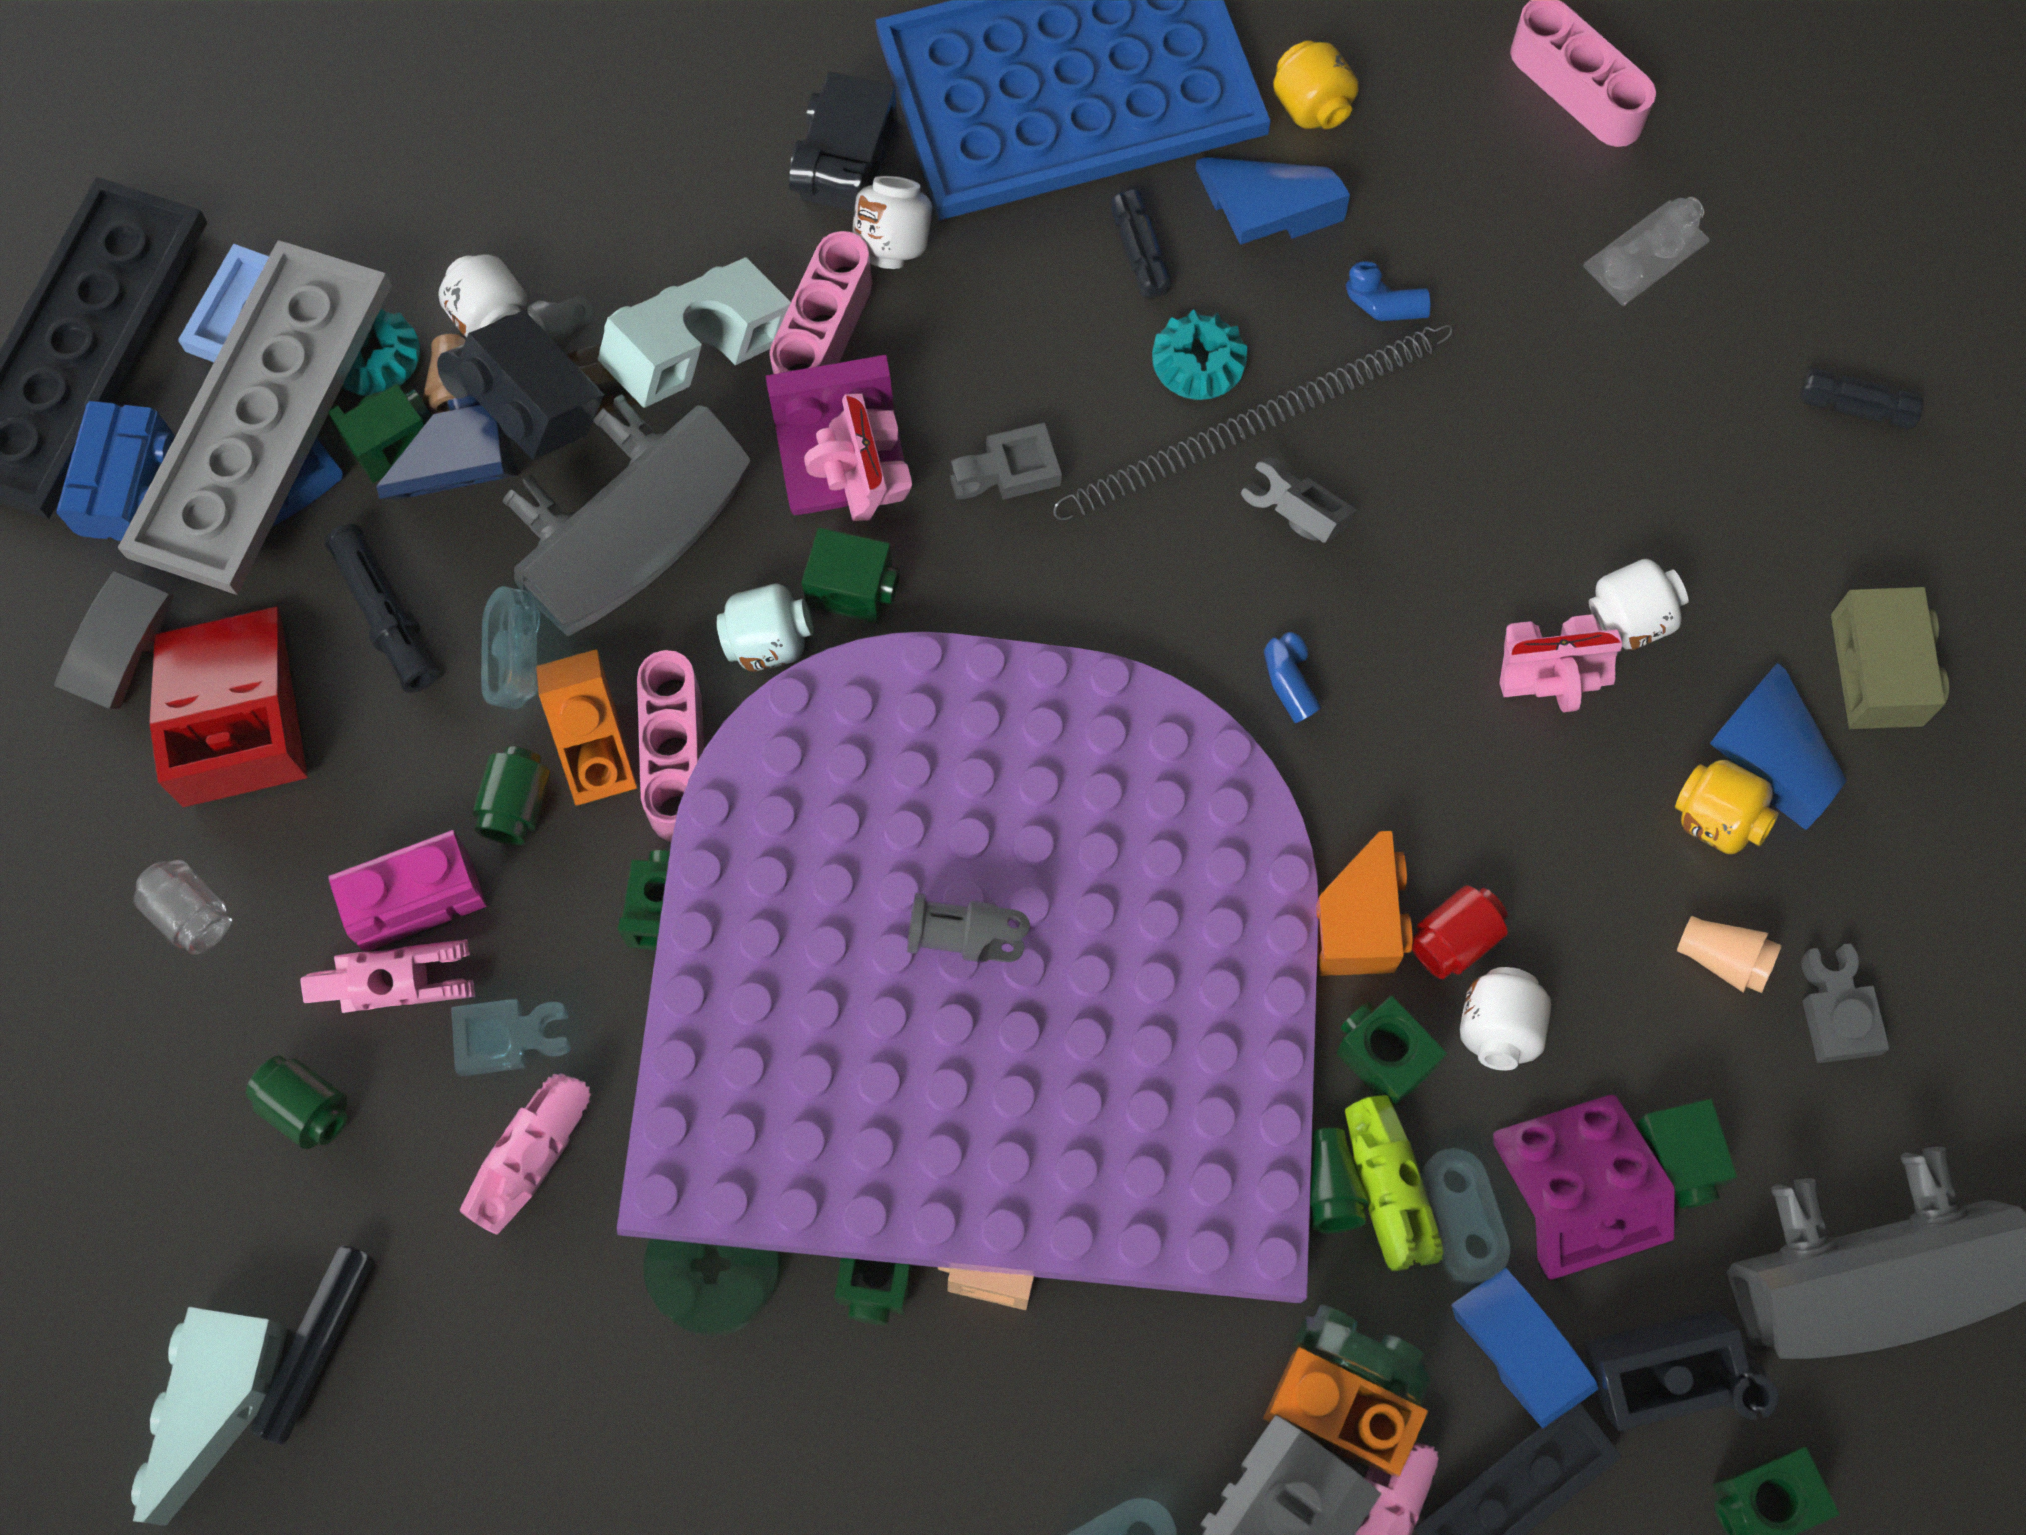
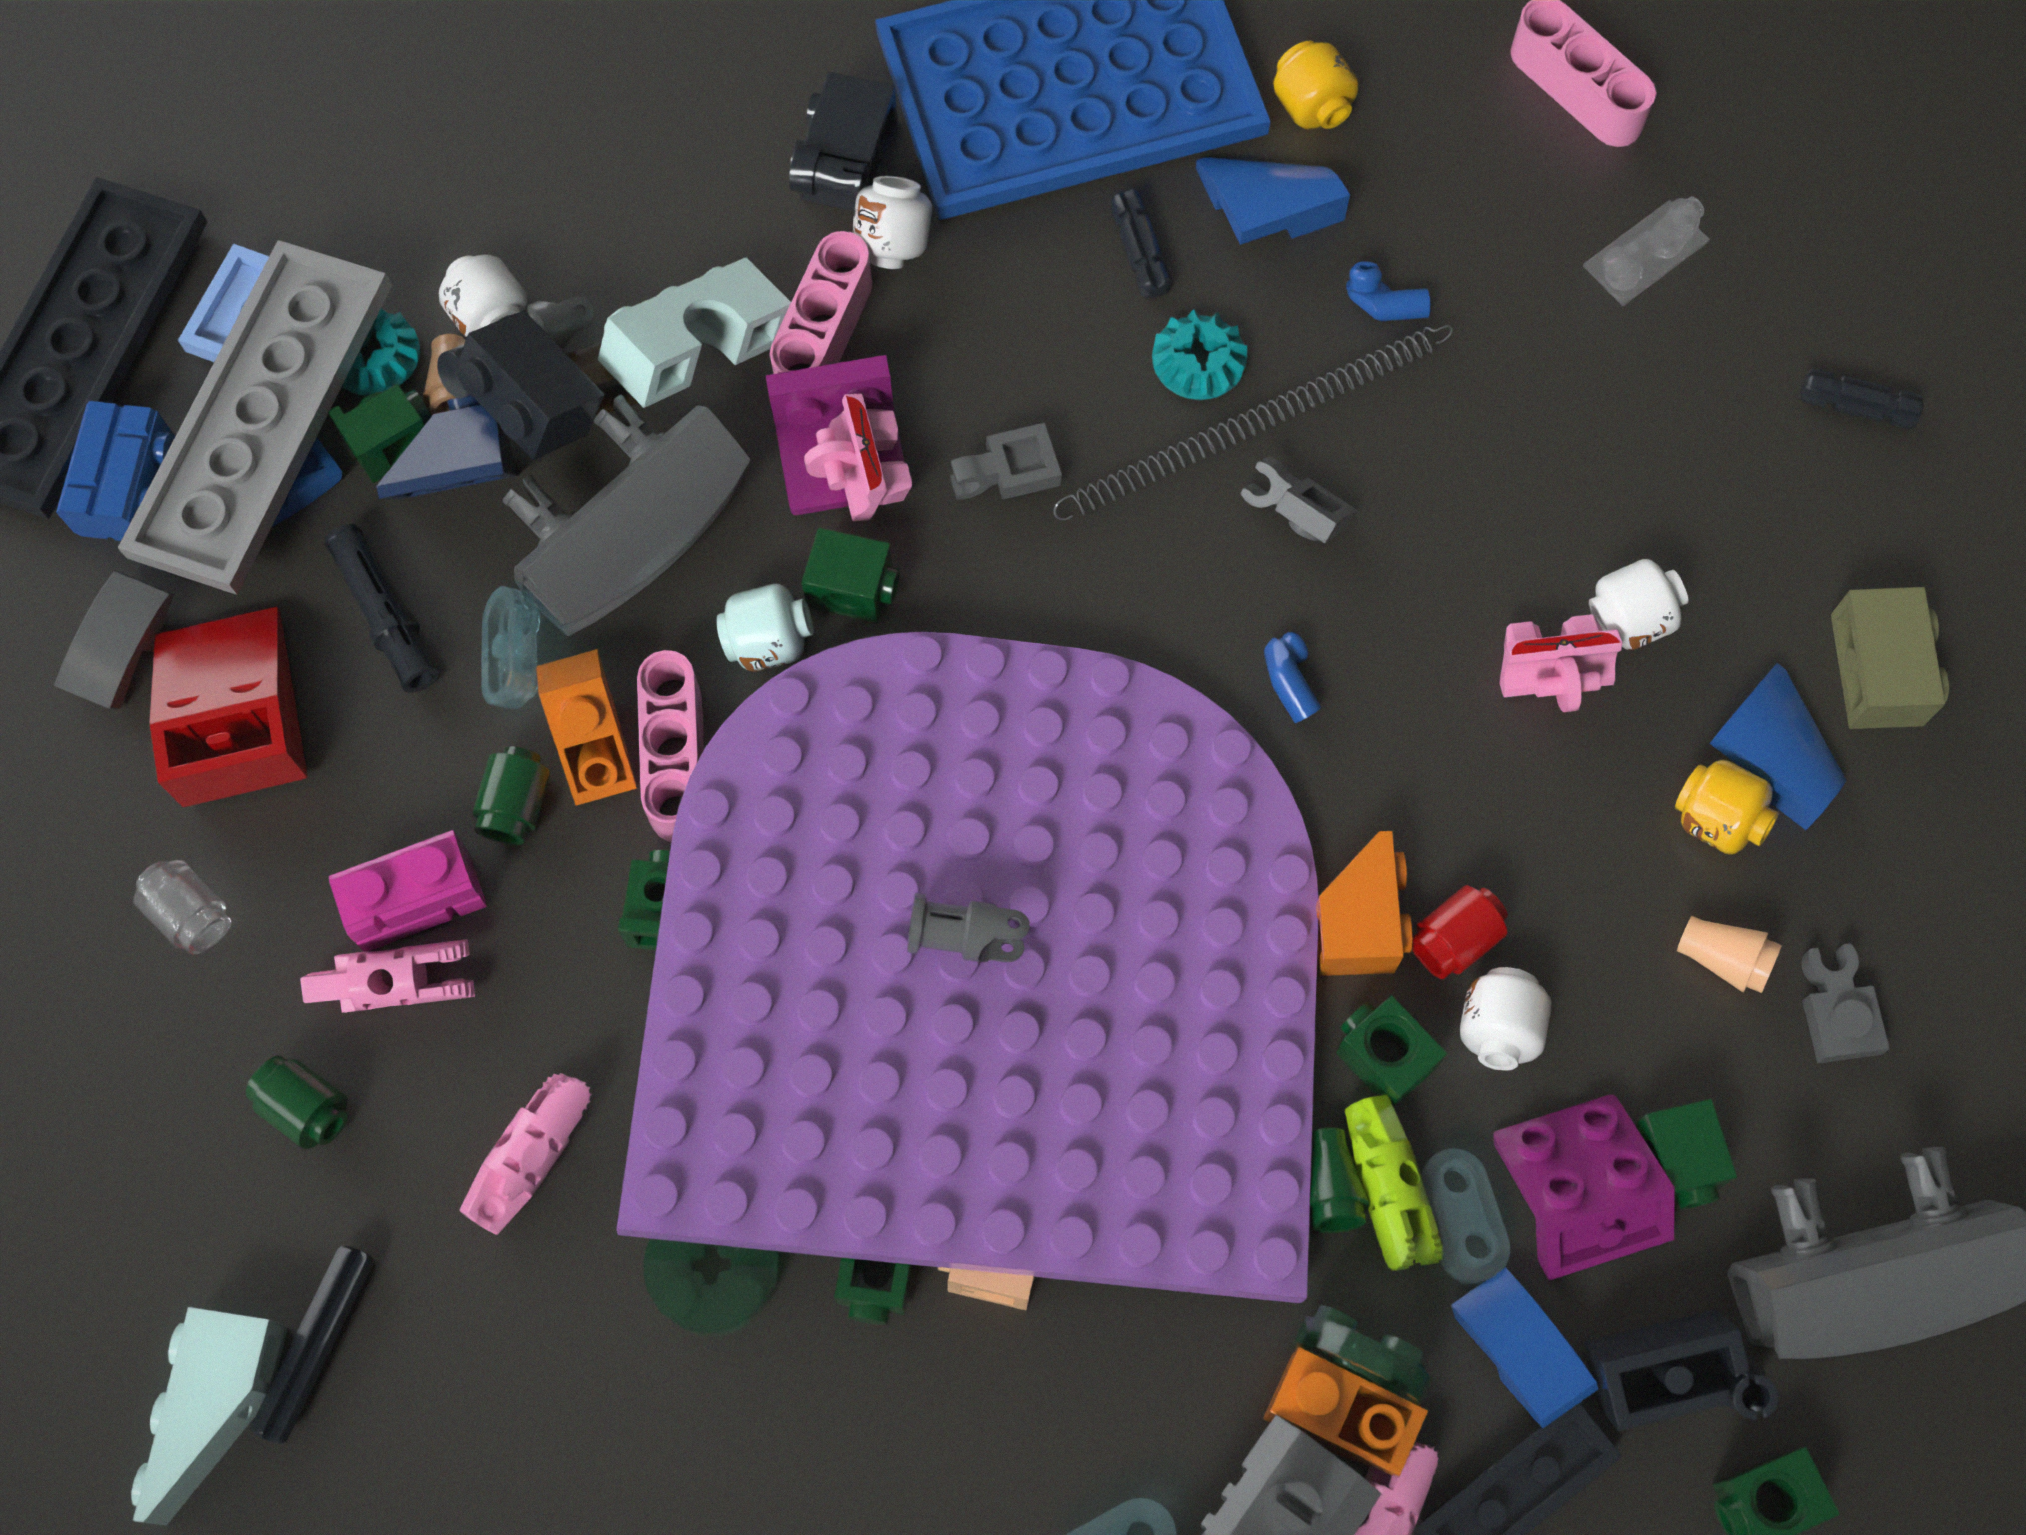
(496, 1034): clear light blue plate -> none

